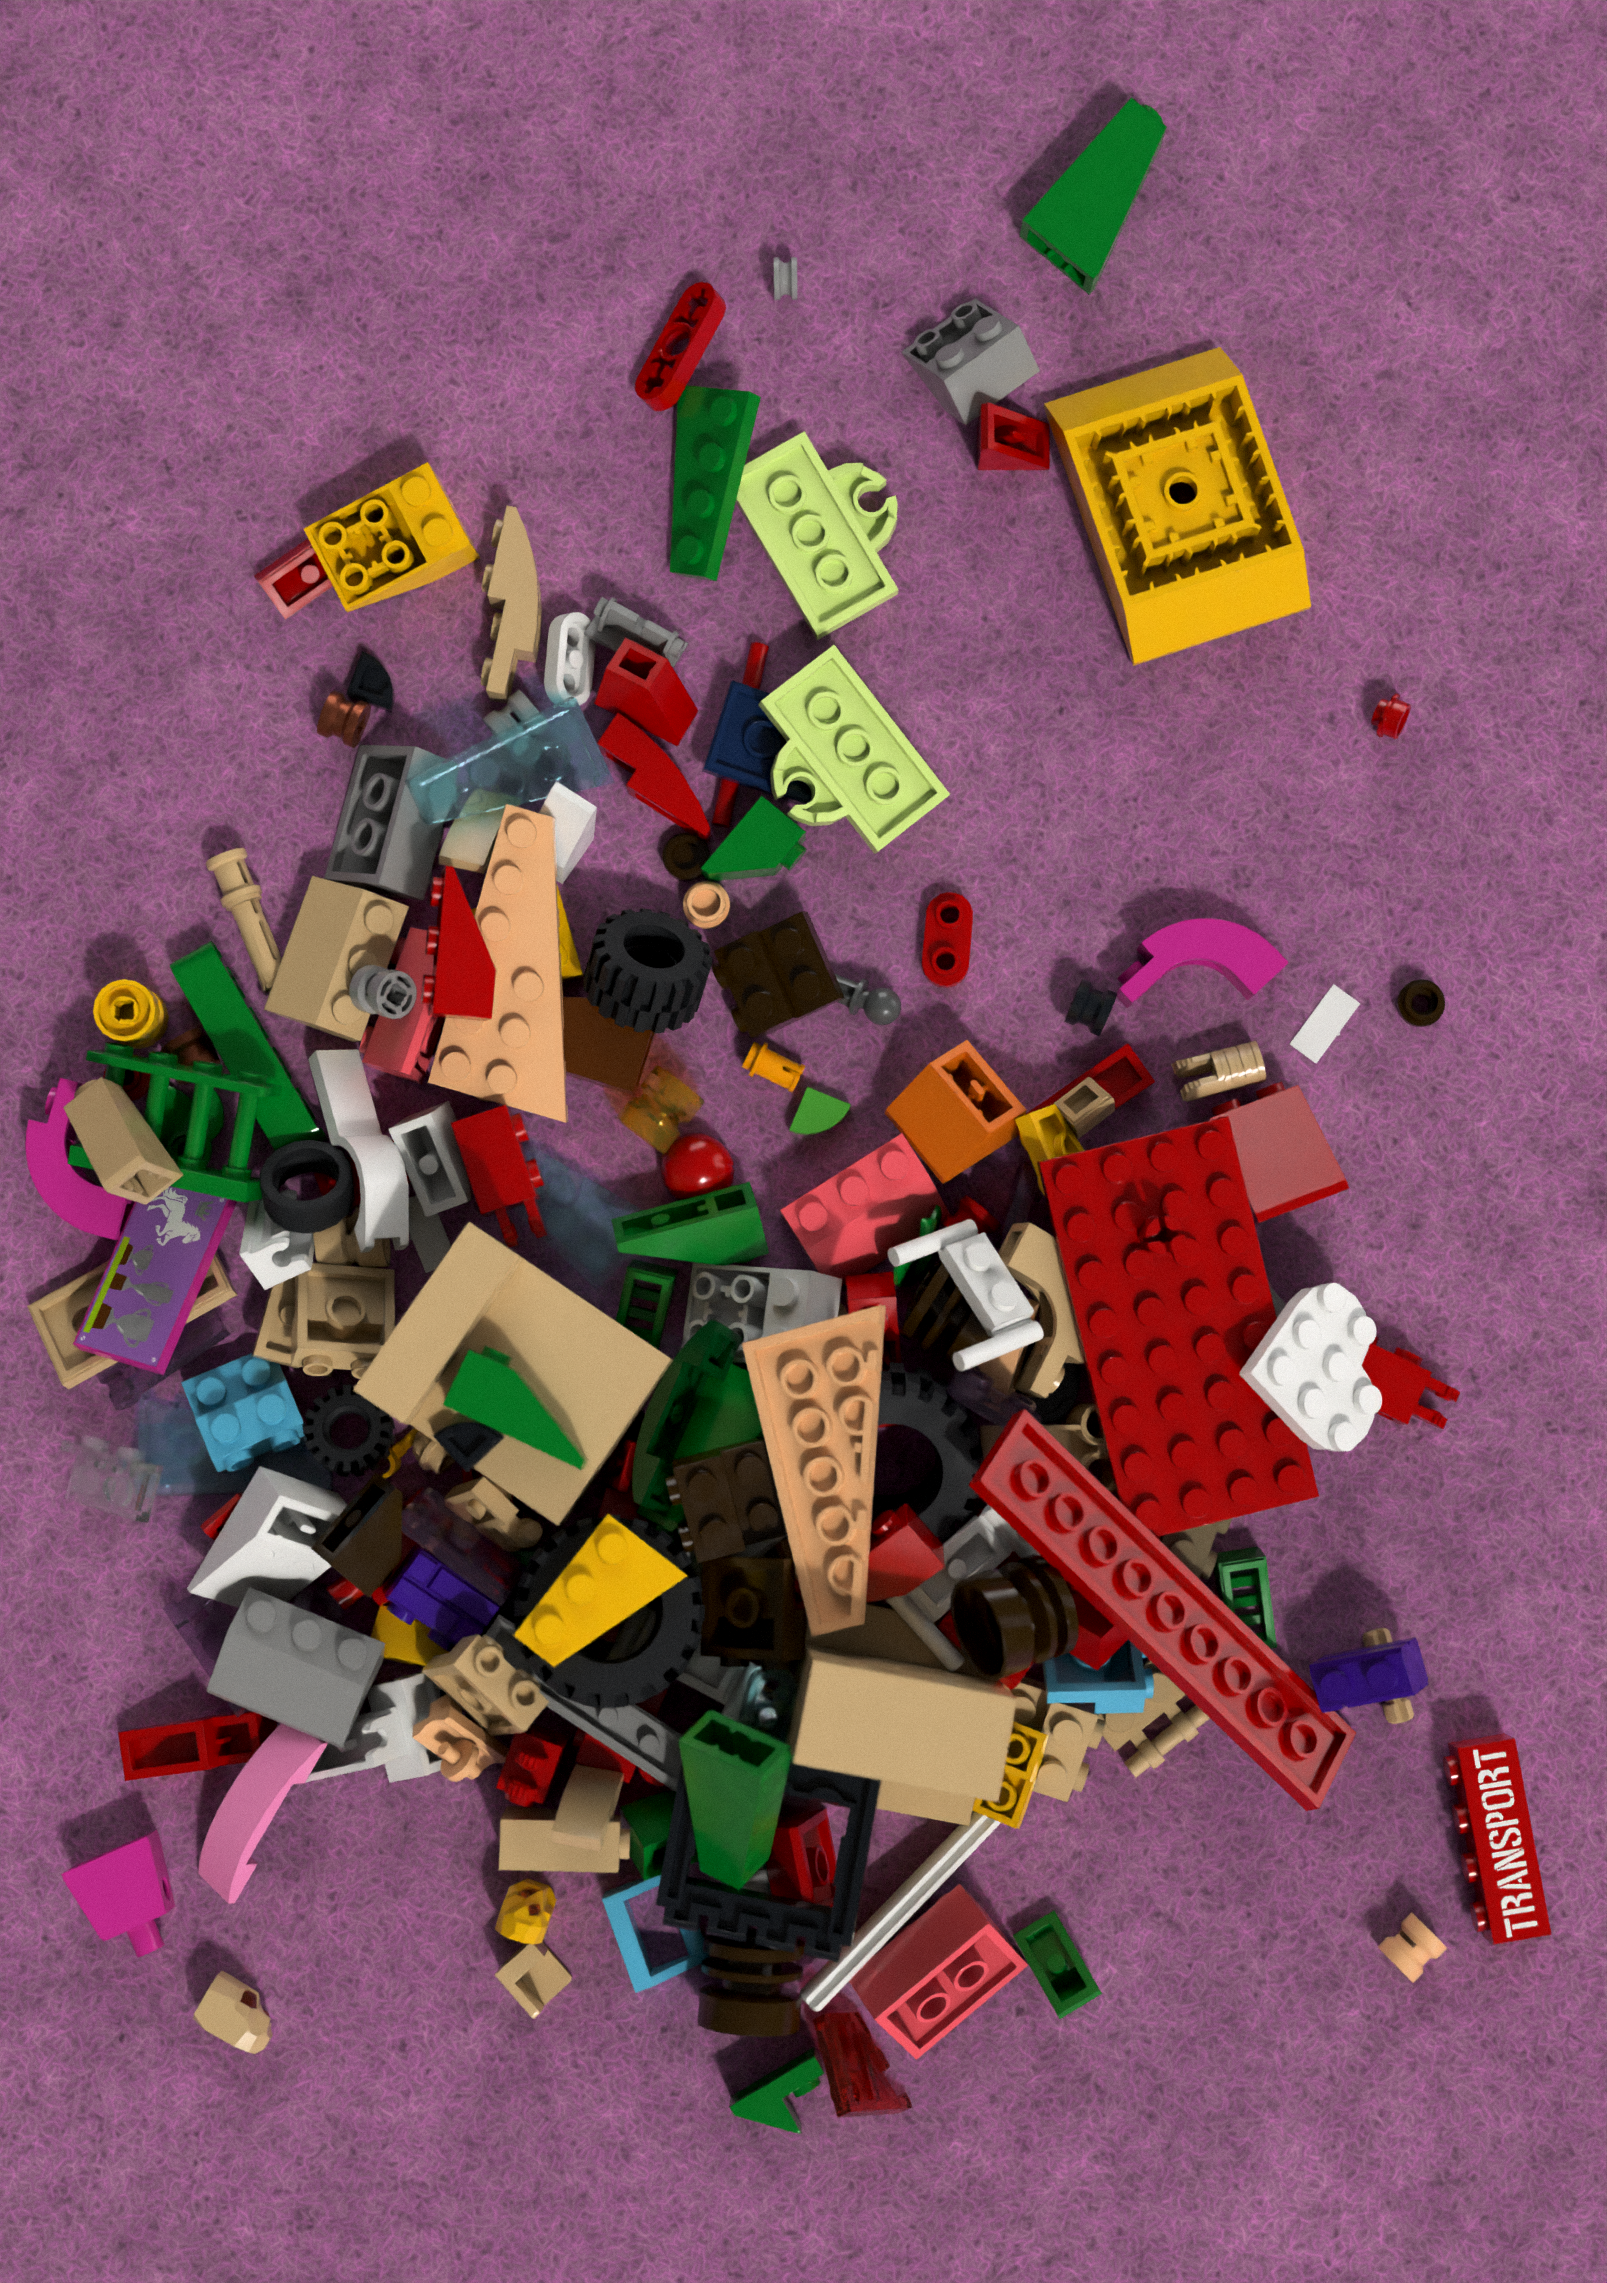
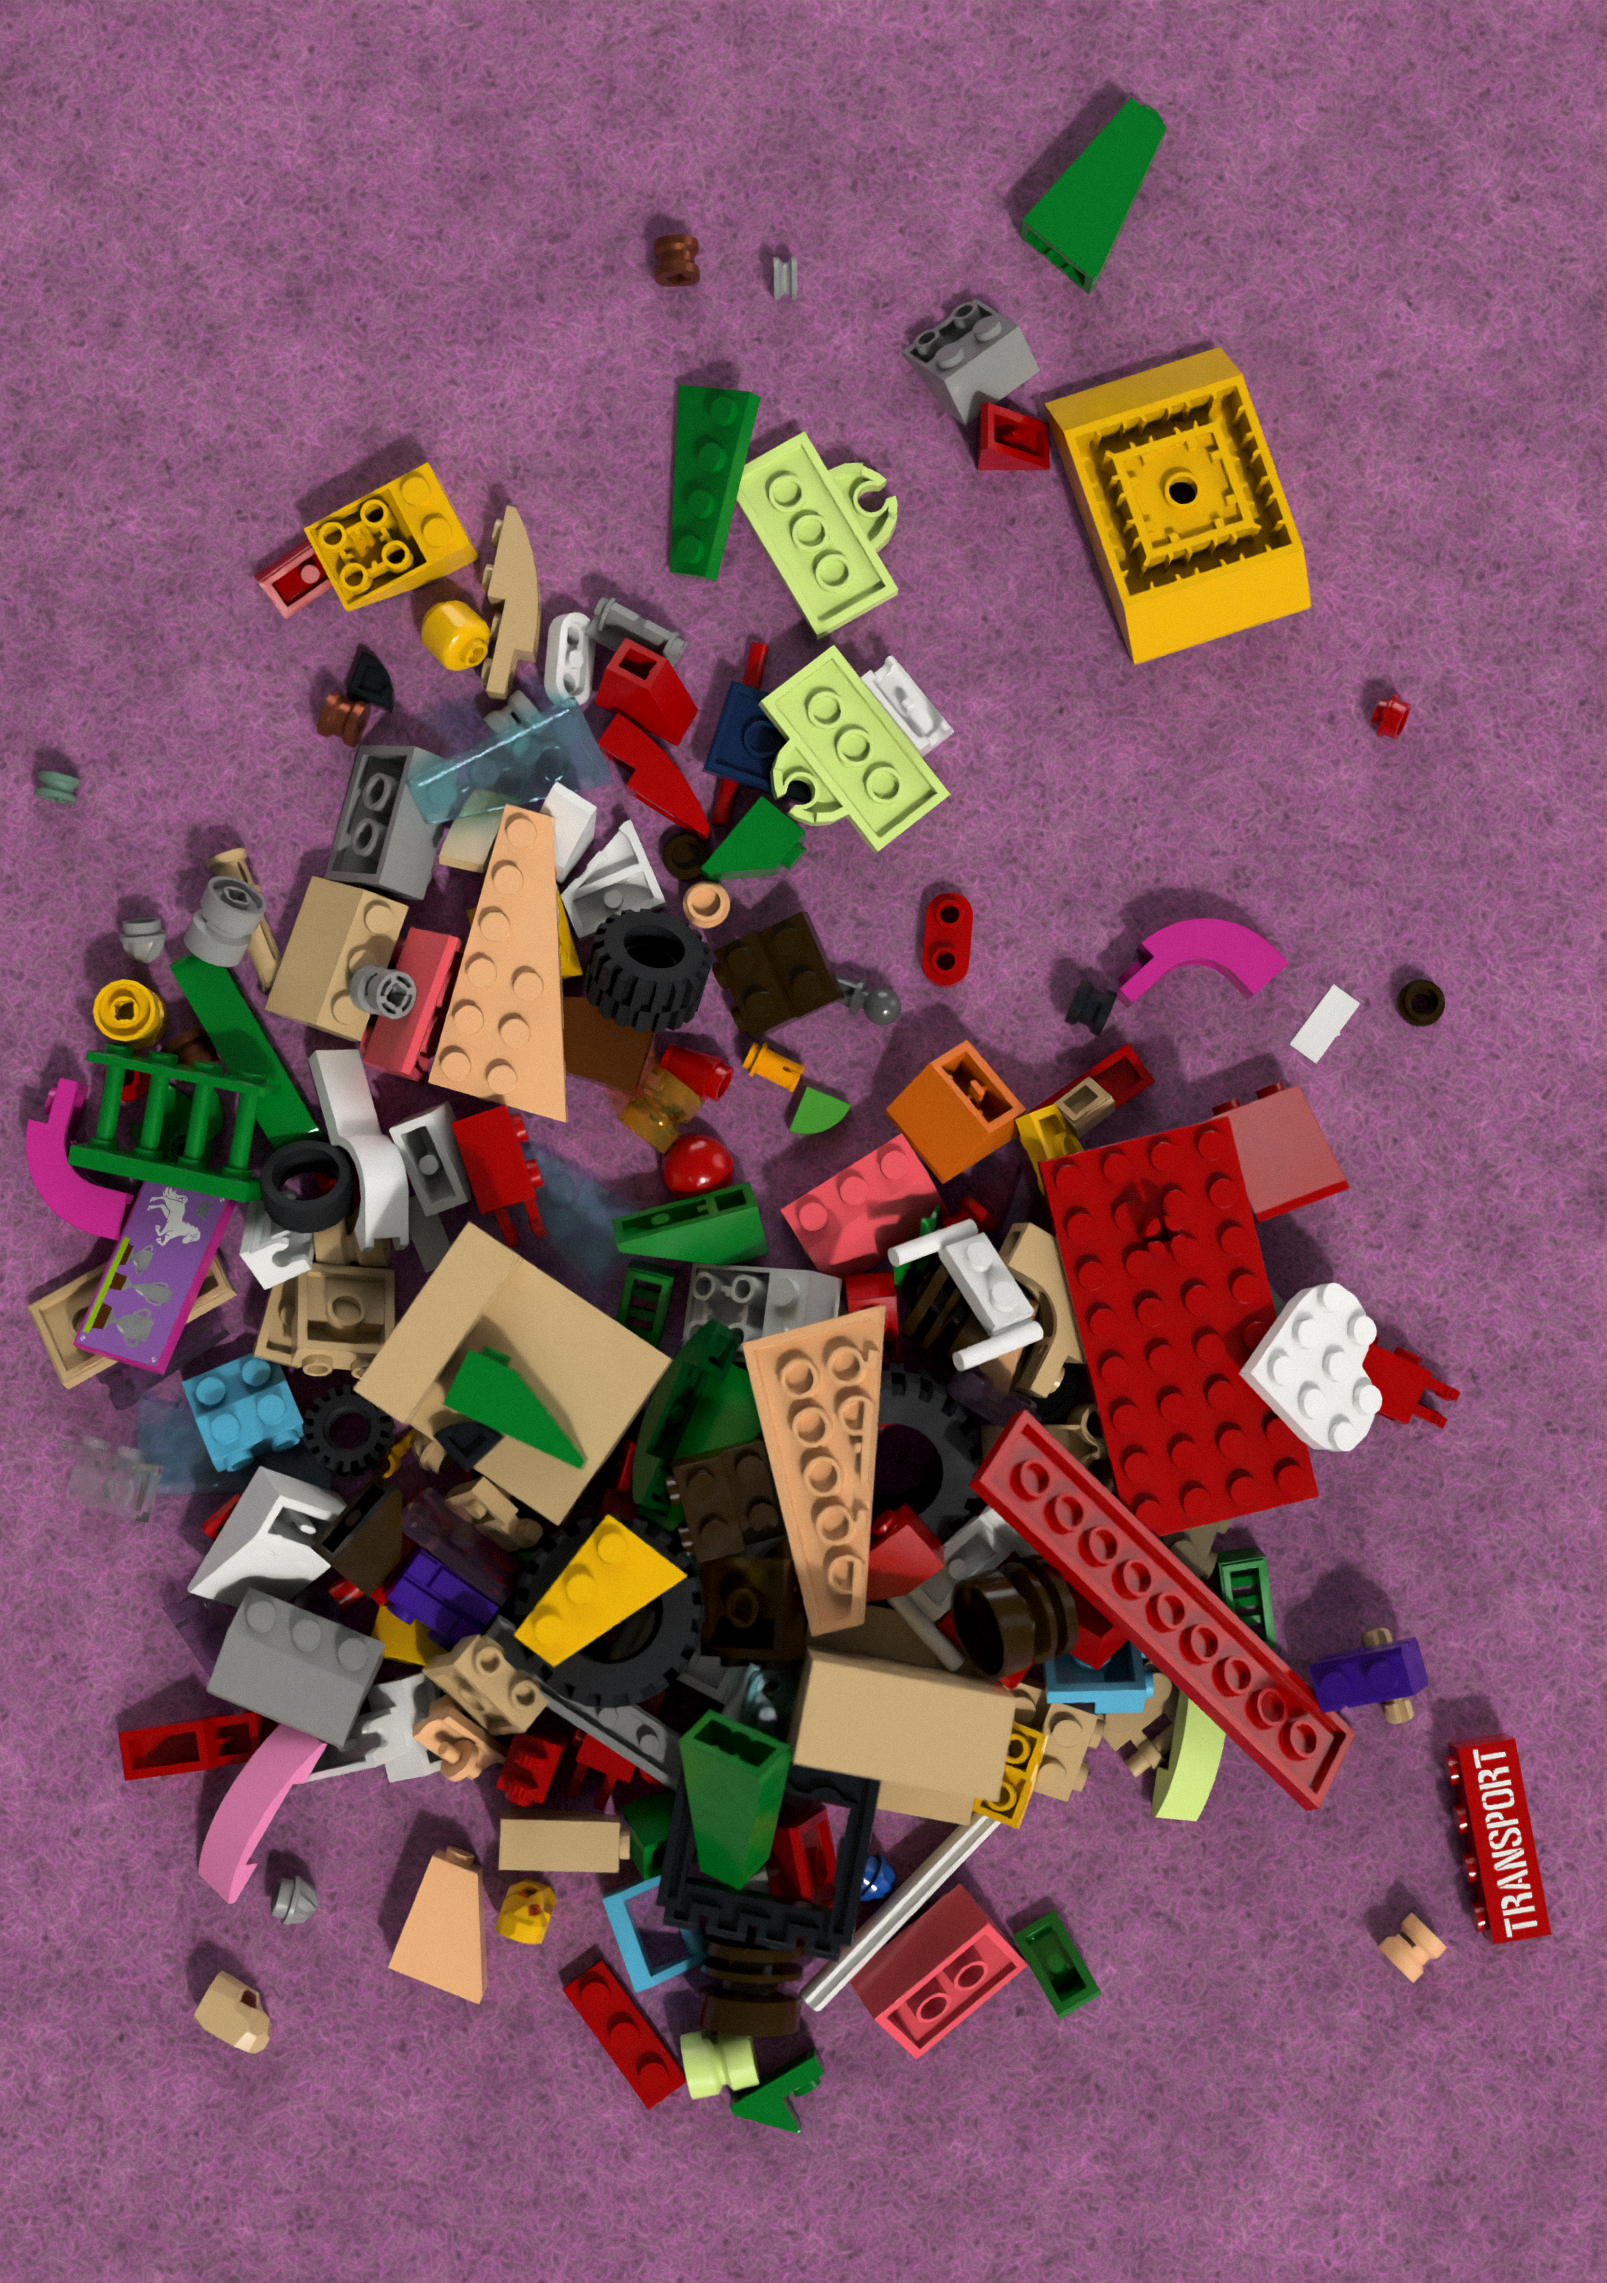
(57, 787): none -> sand green bush
(120, 1142): tan slope -> none
(125, 1891): dark pink torso -> none
(143, 939): none -> light grey plate
(226, 921): none -> light grey wheel
(293, 1900): none -> light grey plate
(446, 1928): none -> light nougat slope
(455, 635): none -> yellow head
(462, 966): red slope -> none
(533, 1977): tan panel -> none
(587, 1807): tan slope -> none
(612, 882): none -> white wing
(625, 2033): none -> red plate
(676, 260): none -> copper wheel
(694, 318): red beam -> none
(700, 1071): none -> red cone
(717, 2062): none -> yellowish green wheel
(855, 2068): clear red wing -> none
(878, 1879): none -> blue plate
(907, 706): none -> white hinge
(1192, 1767): none -> yellowish green slope
(1230, 1067): tan hinge -> none

